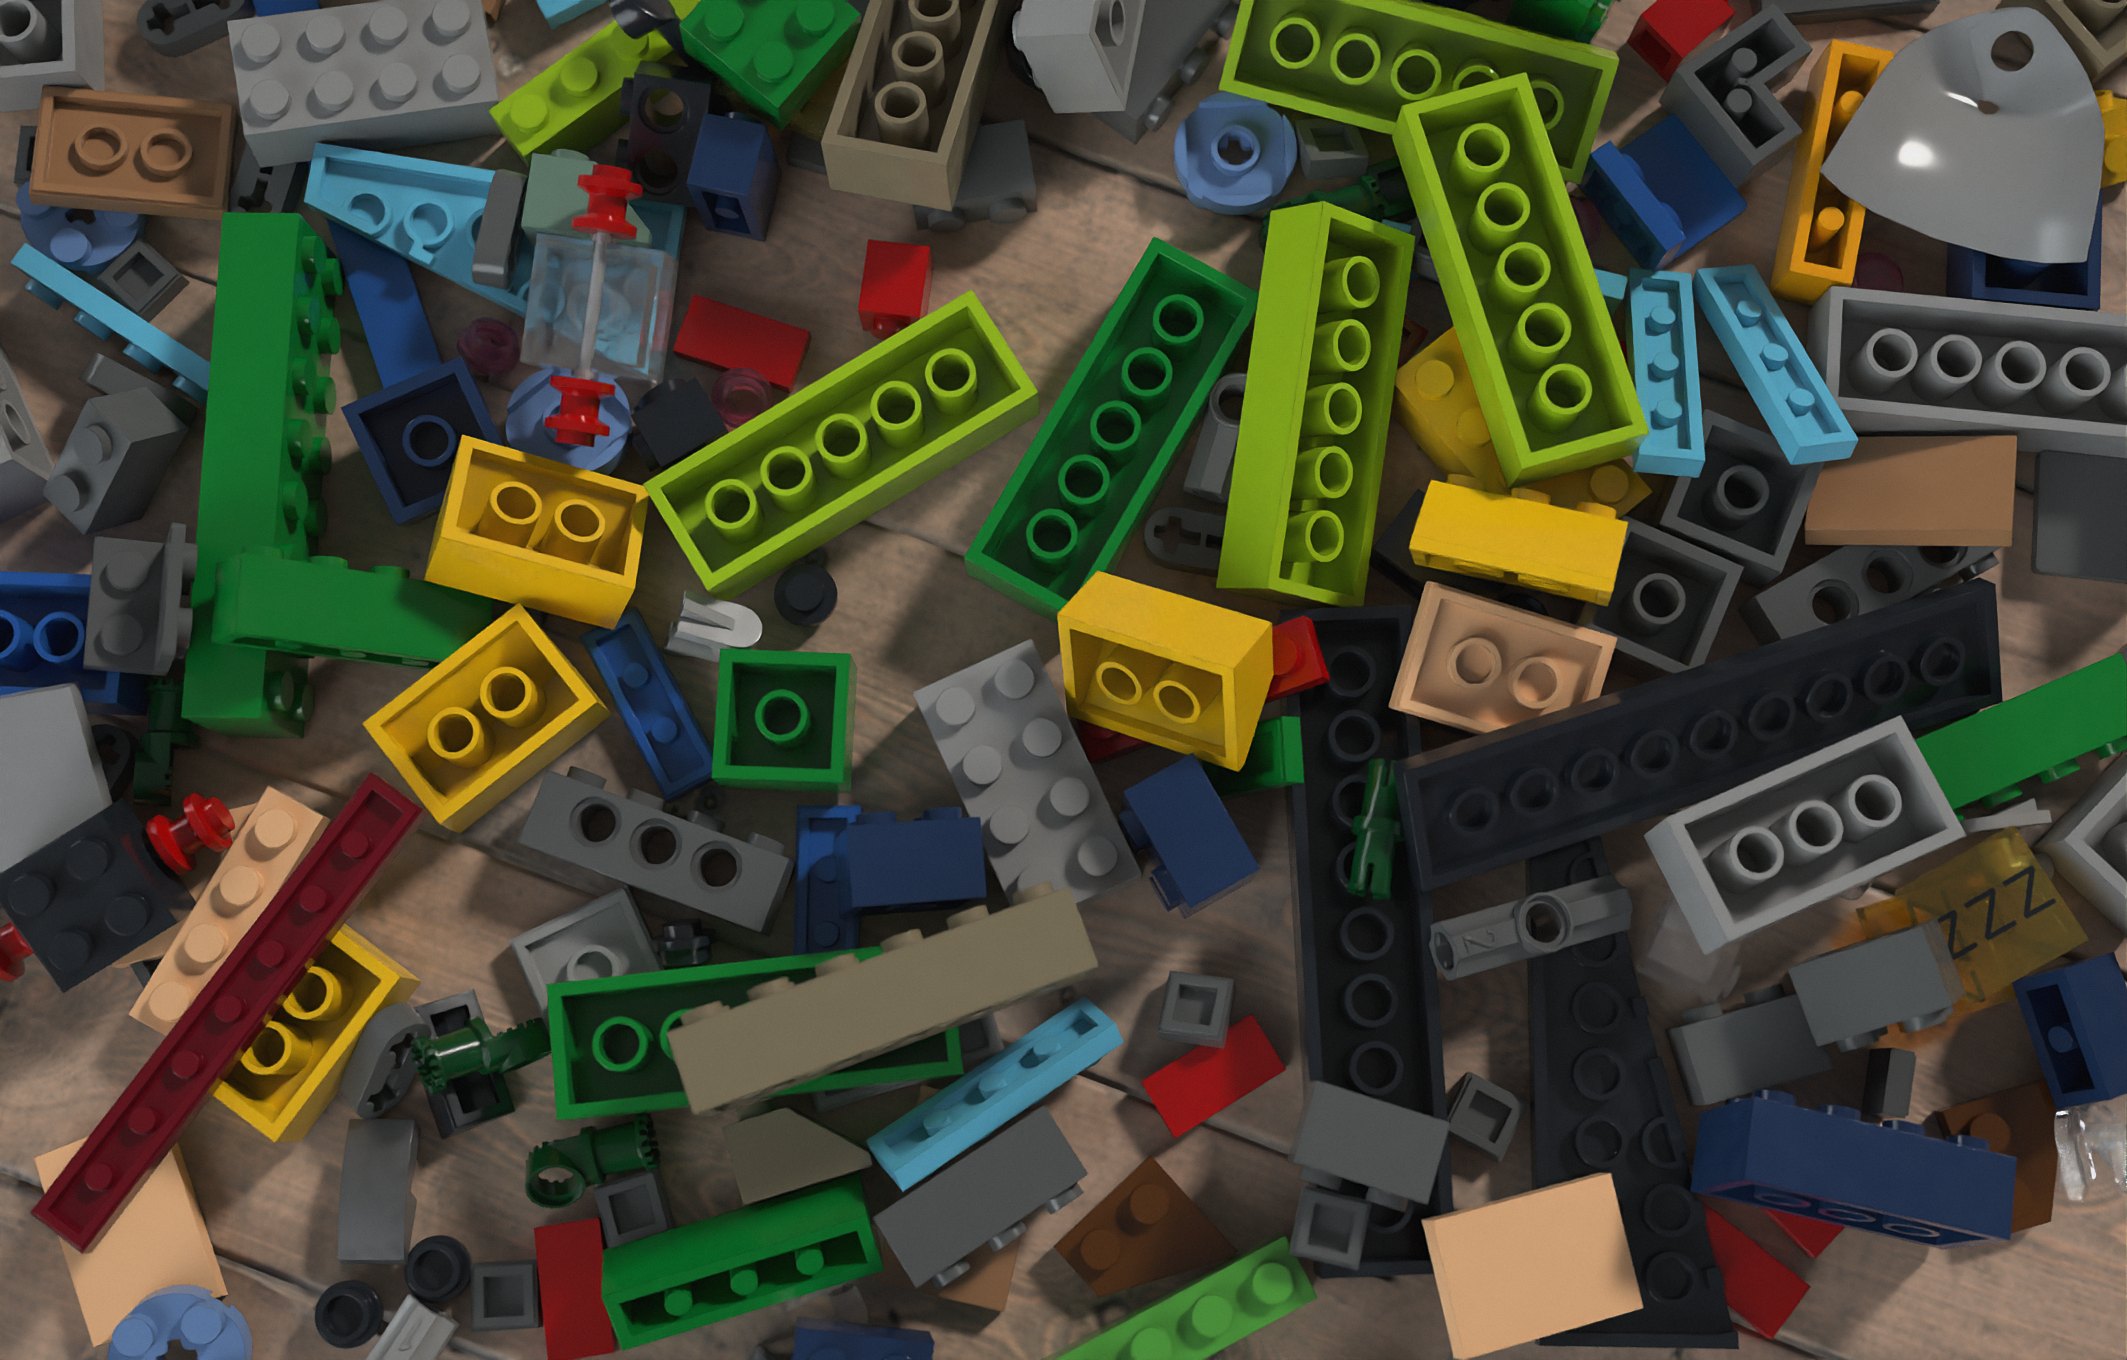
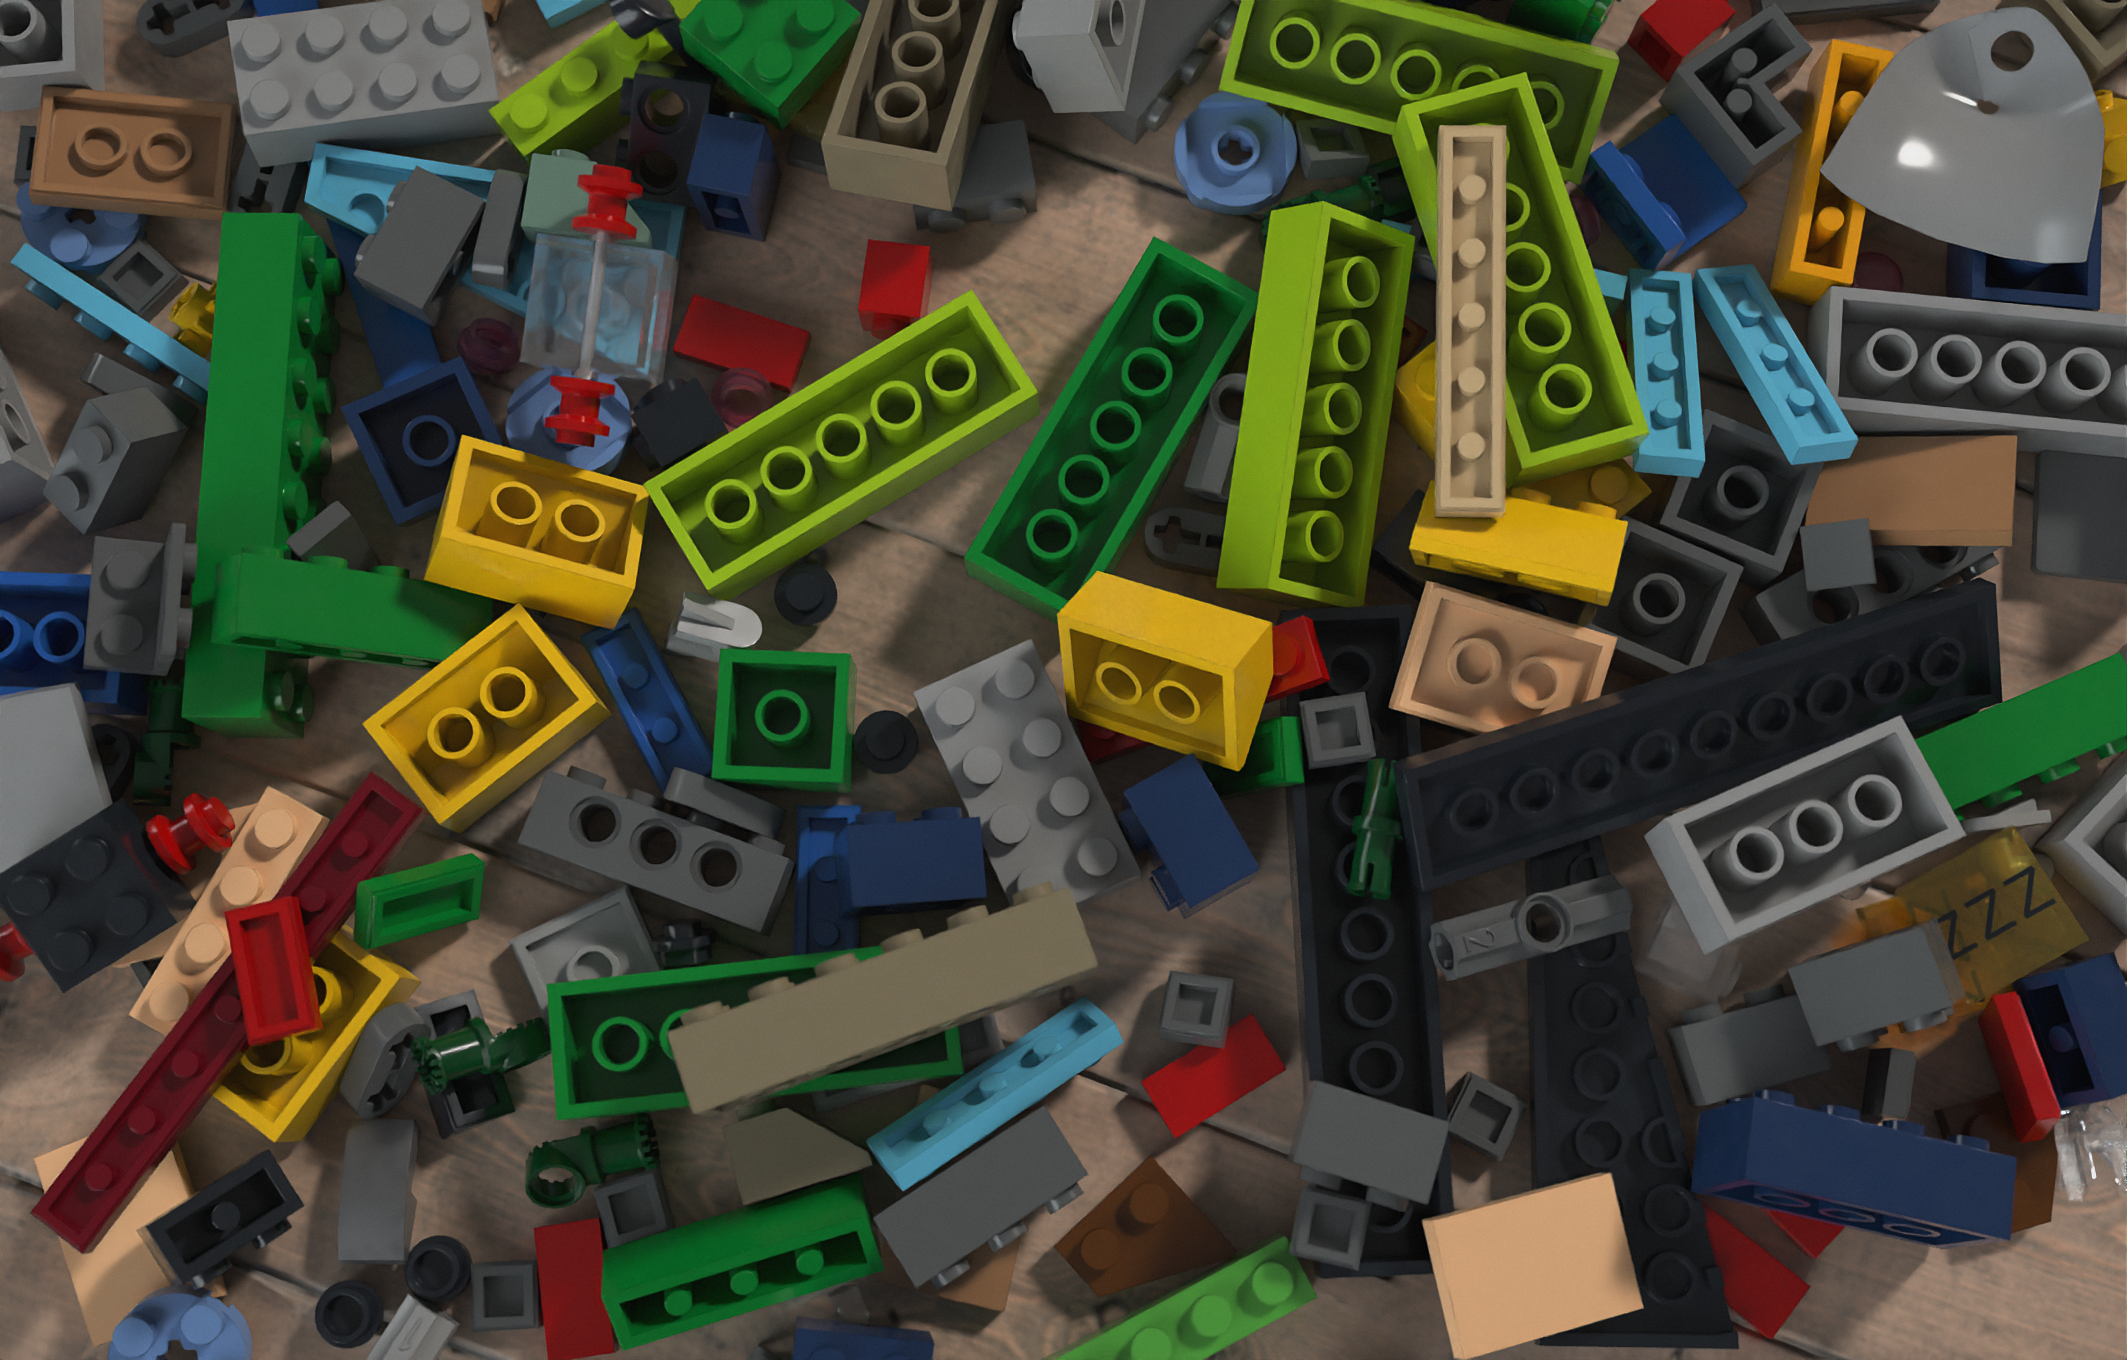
(195, 317): none -> yellow gear
(205, 1228): none -> black brick
(273, 970): none -> red tile
(335, 535): none -> dark grey tile
(418, 901): none -> green tile
(421, 245): none -> dark grey brick
(724, 803): none -> dark grey beam
(886, 742): none -> black plate
(1336, 730): none -> dark grey tile
(1470, 322): none -> tan tile
(1838, 554): none -> dark grey tile
(2019, 1067): none -> red tile

